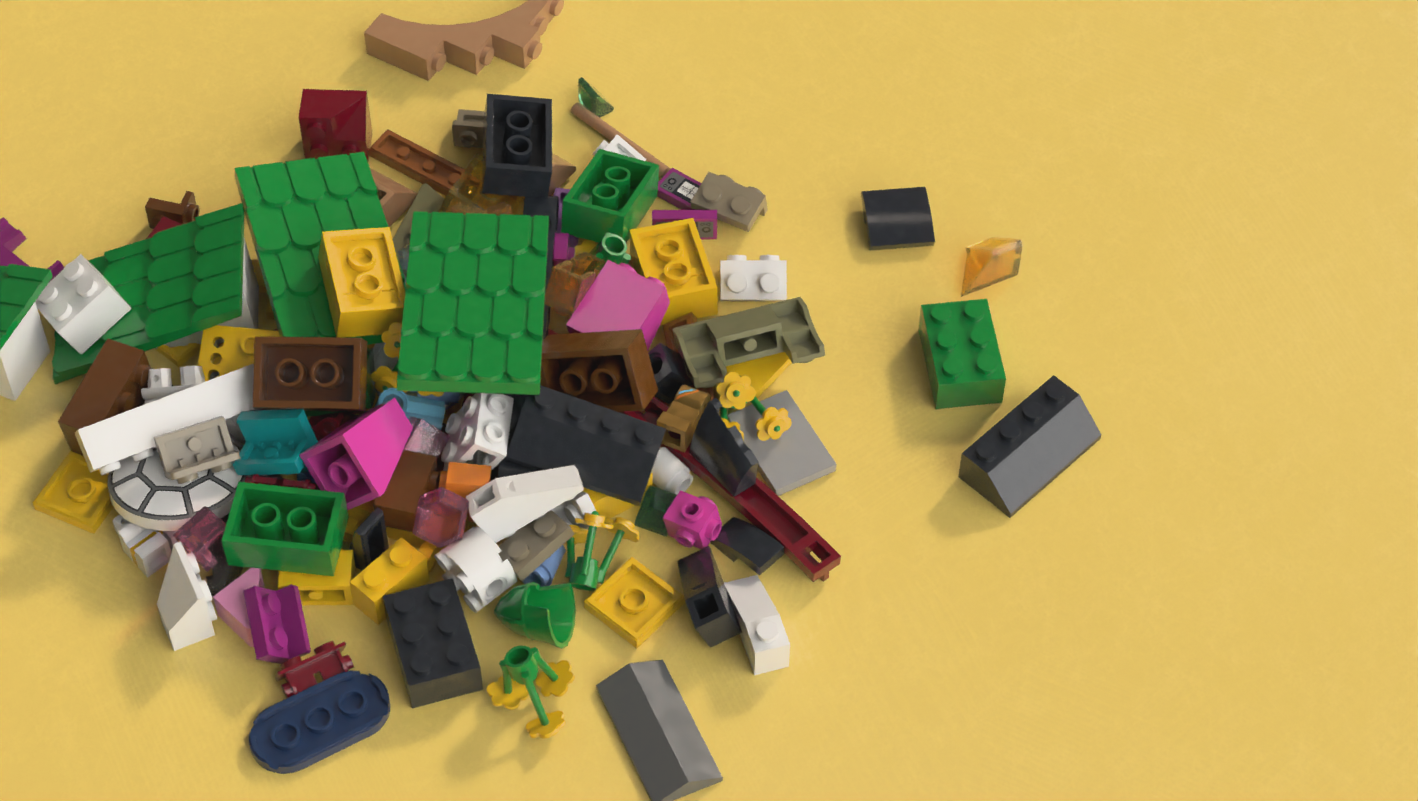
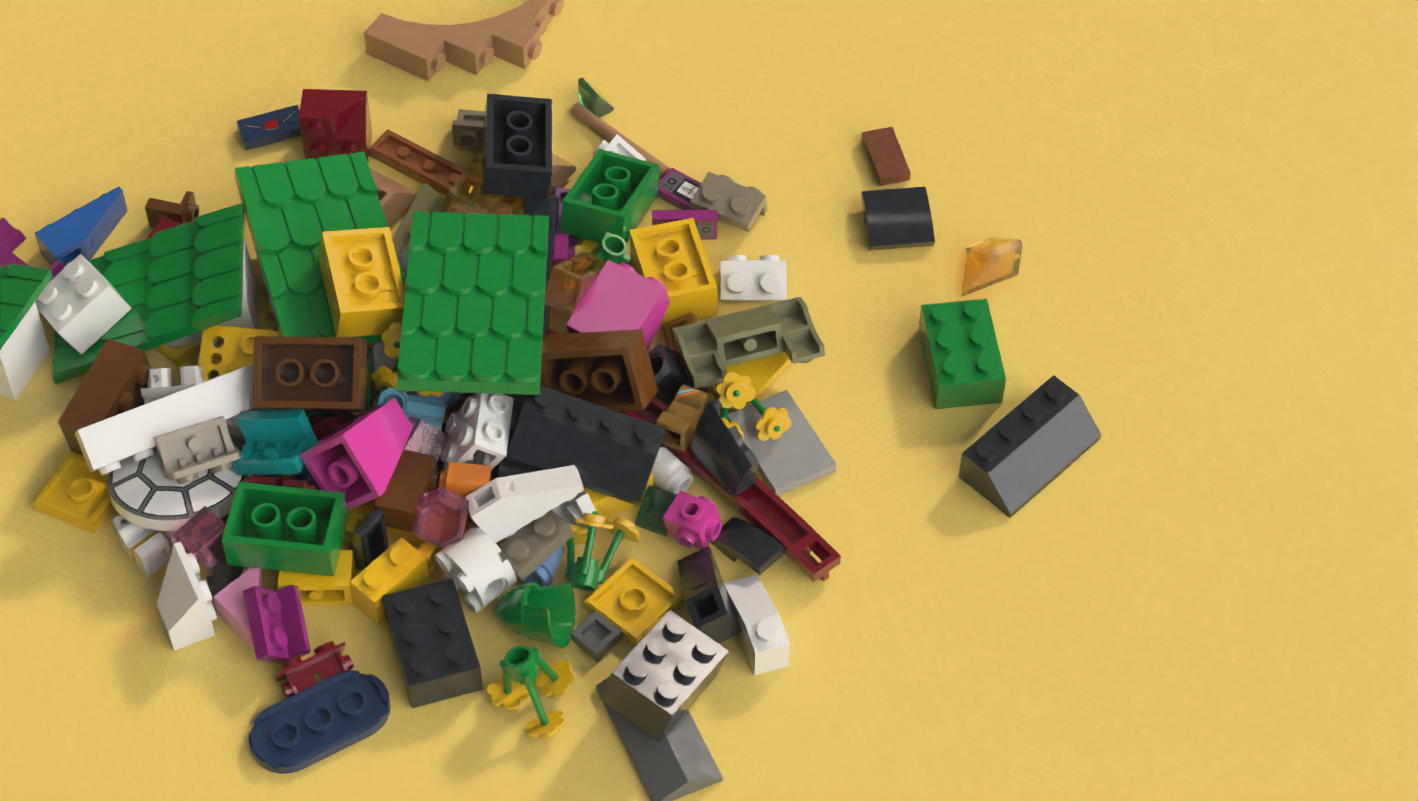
(82, 229): none -> blue slope
(270, 127): none -> dark blue tile
(596, 635): none -> dark grey tile
(664, 675): none -> brick
(886, 156): none -> copper tile

